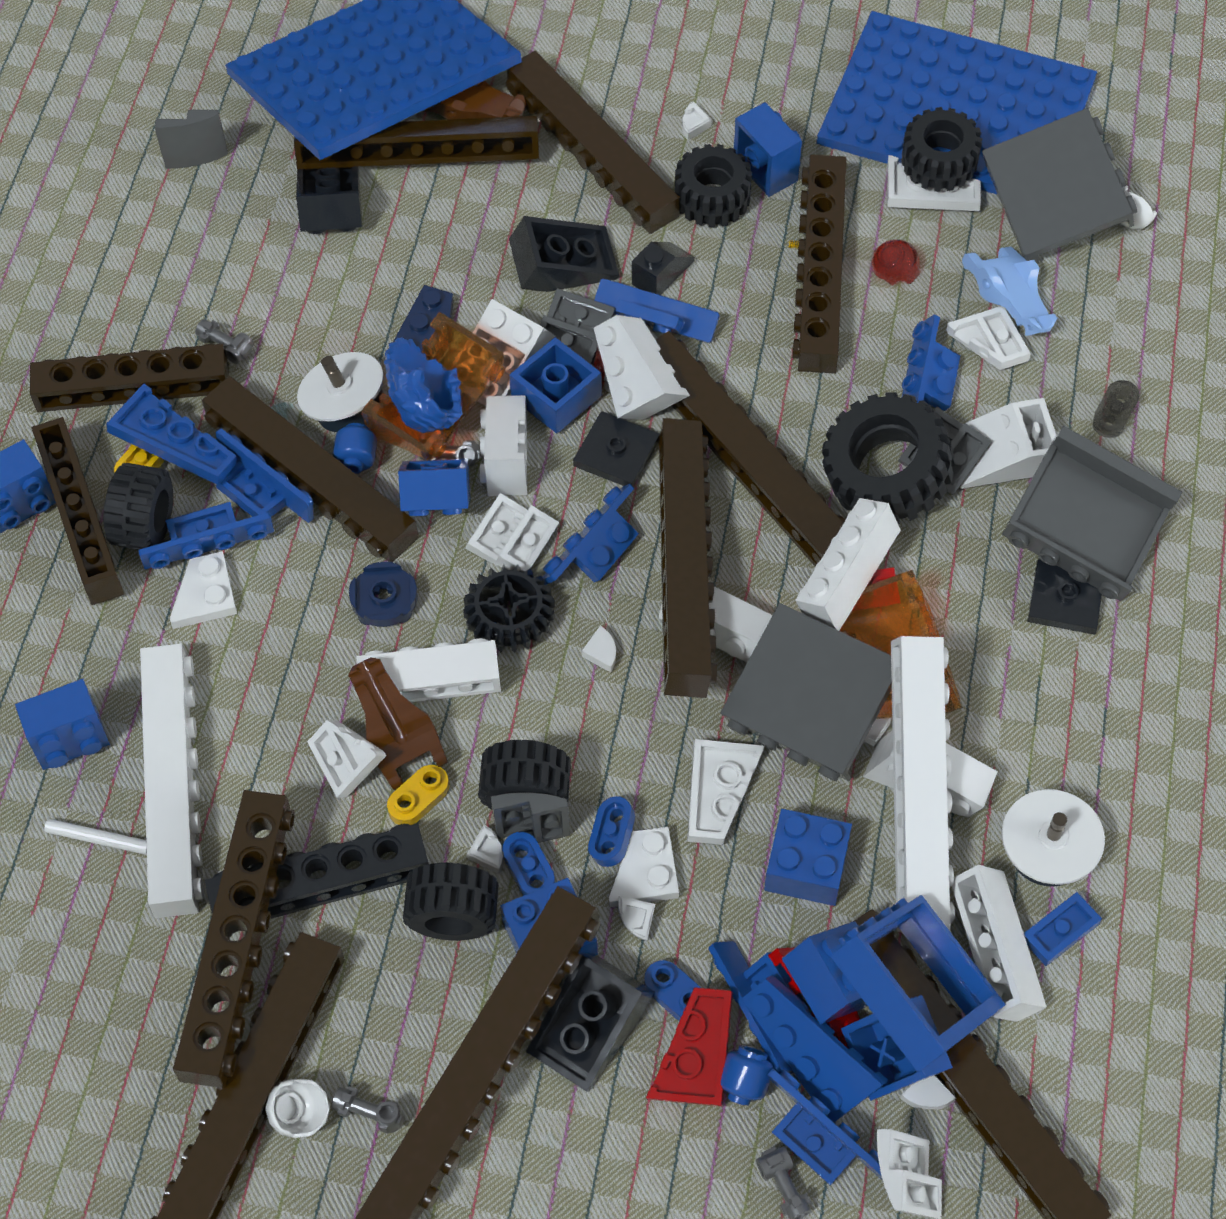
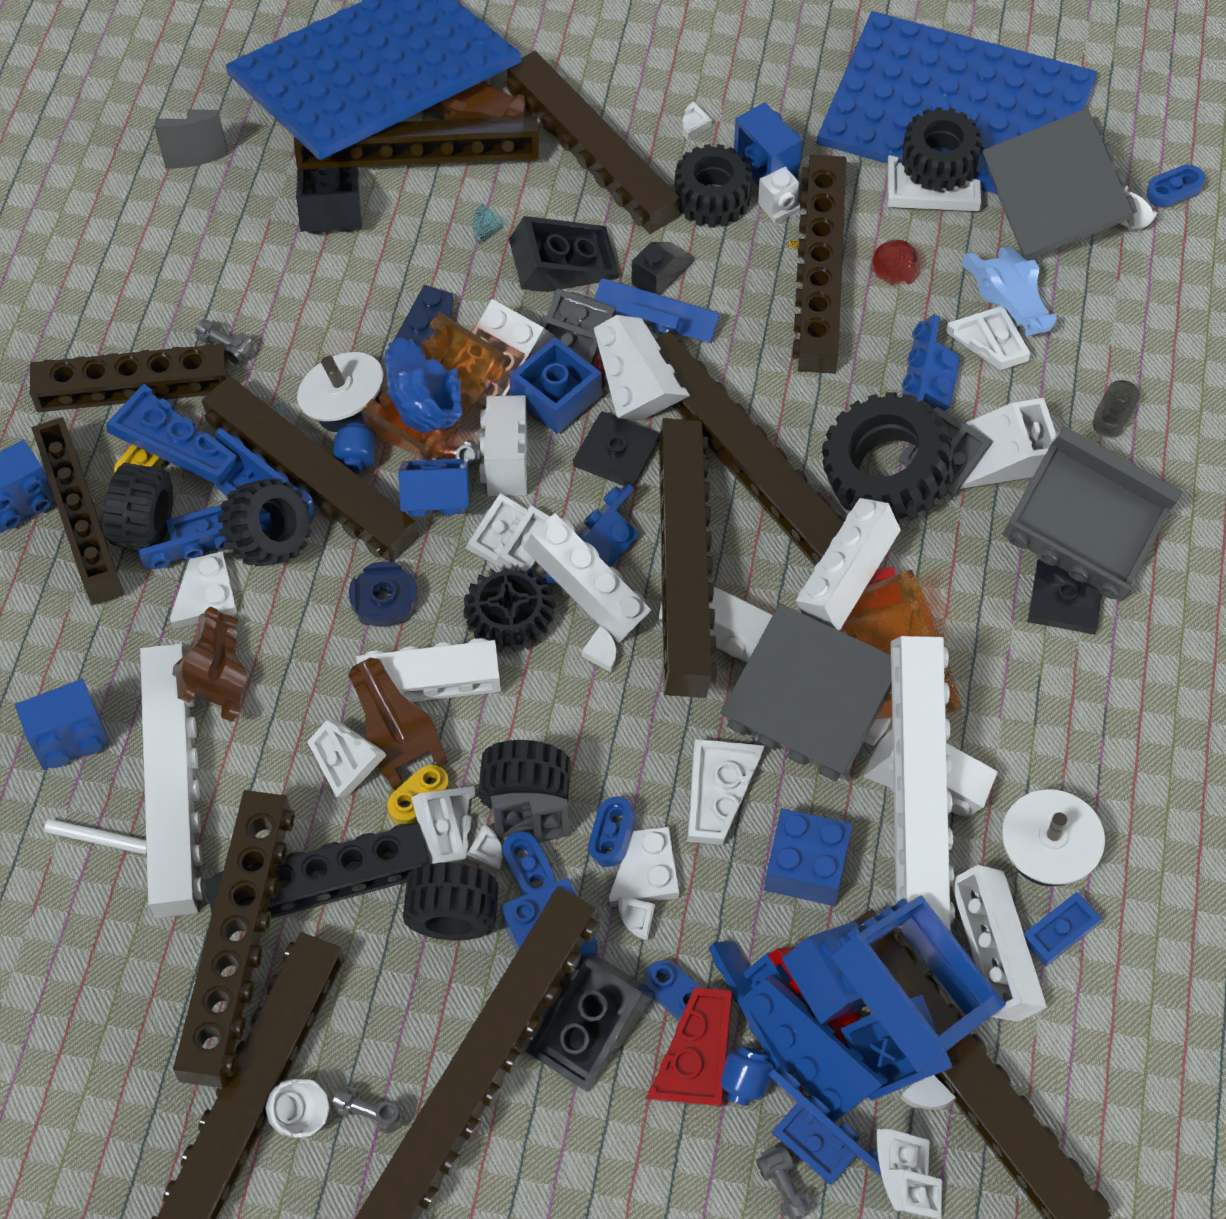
(212, 665): none -> reddish brown animal
(243, 528): none -> black tyre
(444, 823): none -> white wing
(485, 224): none -> clear light blue tile
(586, 577): none -> white brick
(779, 194): none -> white brick
(1171, 186): none -> blue plate

